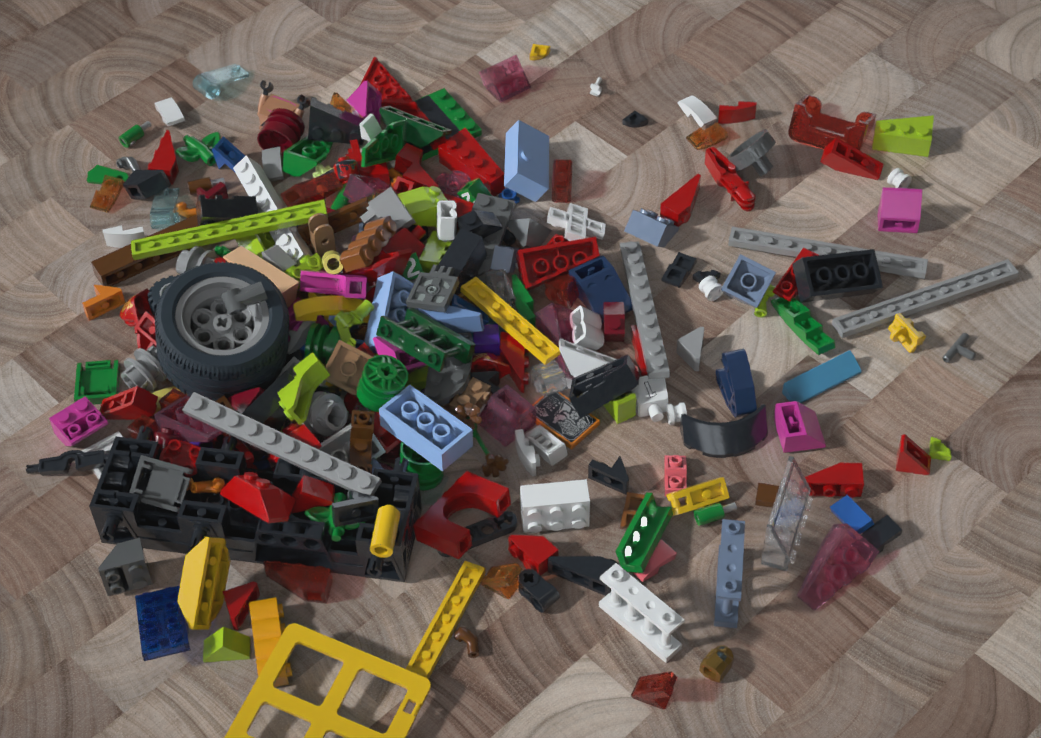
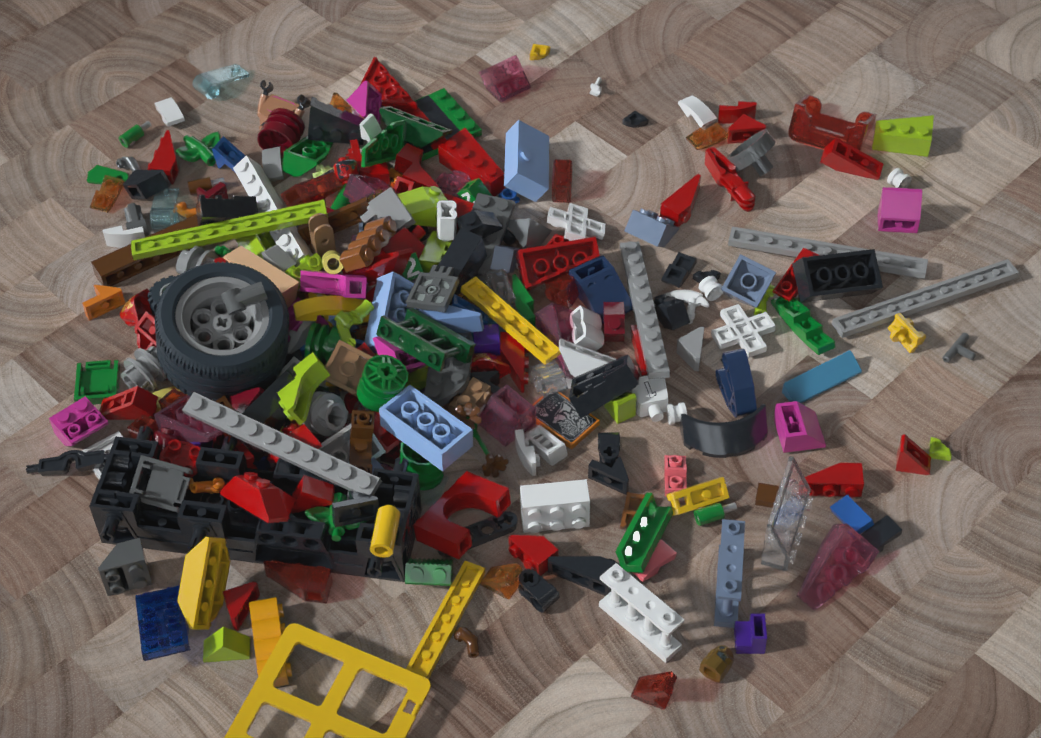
(135, 218): none -> dark grey piece
(429, 572): none -> green brick
(608, 447): none -> black piece
(671, 311): none -> black slope
(691, 297): none -> white piece
(743, 129): none -> red slope
(743, 330): none -> white plate
(751, 635): none -> dark purple piece

